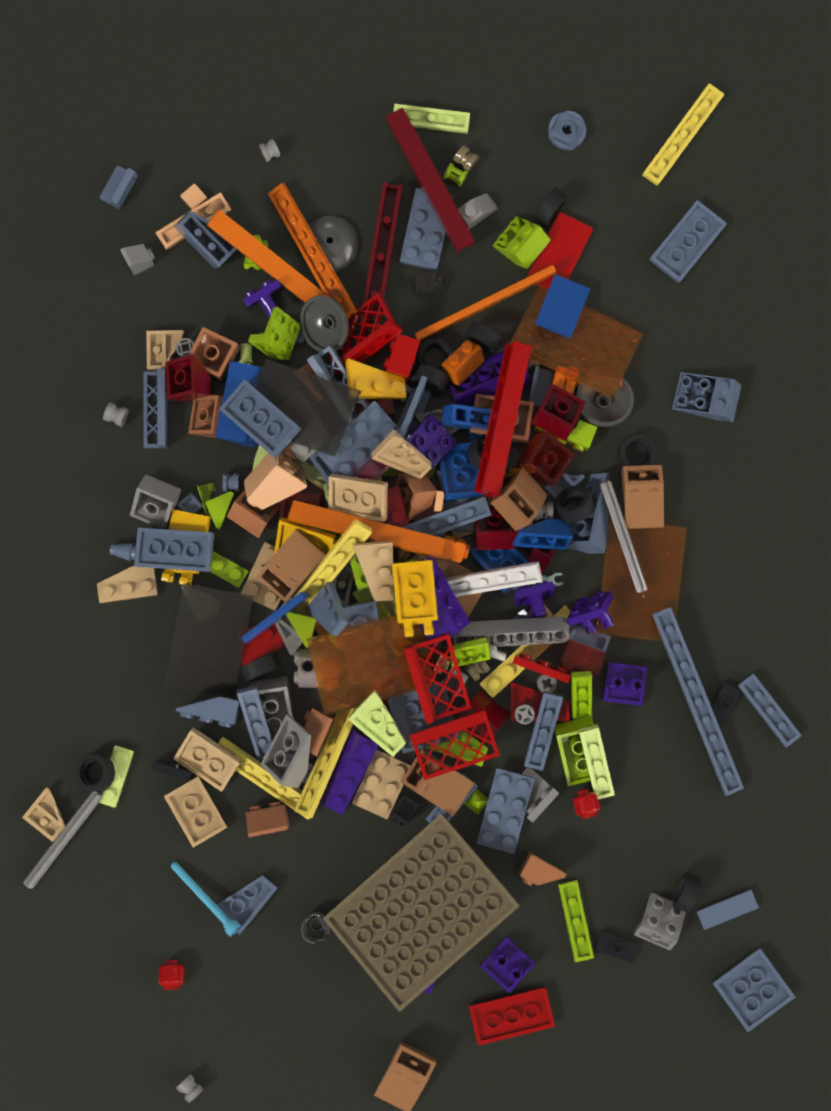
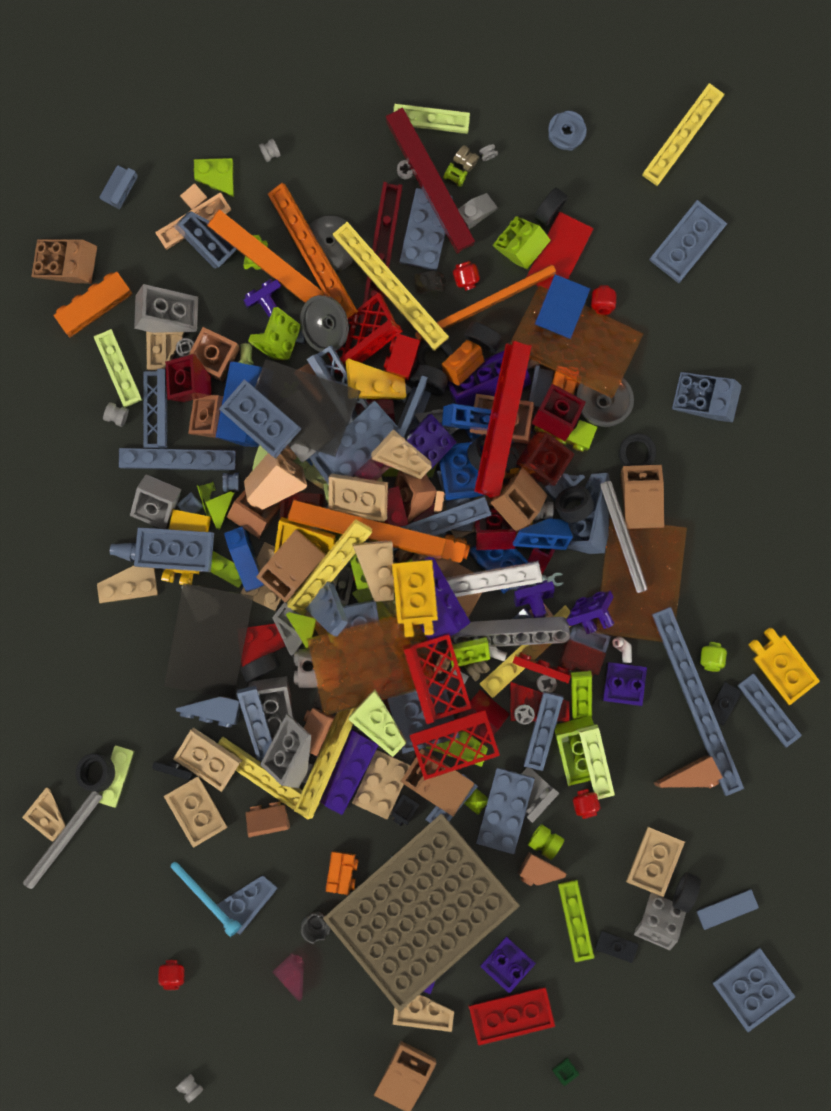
(64, 260): none -> medium nougat slope
(92, 304): none -> orange brick
(118, 368): none -> yellowish green plate
(138, 258): light grey slope -> none
(165, 310): none -> light grey slope
(177, 459): none -> sand blue plate
(215, 173): none -> lime wing
(244, 558): none -> blue slope
(275, 617): blue tile -> none
(291, 974): none -> clear pink slope
(340, 873): none -> orange brick
(390, 286): none -> light yellow plate
(400, 173): none -> light grey bush
(425, 1014): none -> tan wing
(466, 275): none -> red head
(488, 152): none -> light grey bush
(546, 842): none -> lime wheel
(565, 1071): none -> dark green tile
(603, 300): none -> red head
(624, 647): none -> white arm
(655, 861): none -> tan plate
(696, 774): none -> nougat slope
(713, 657): none -> lime head
(783, 666): none -> yellow tile

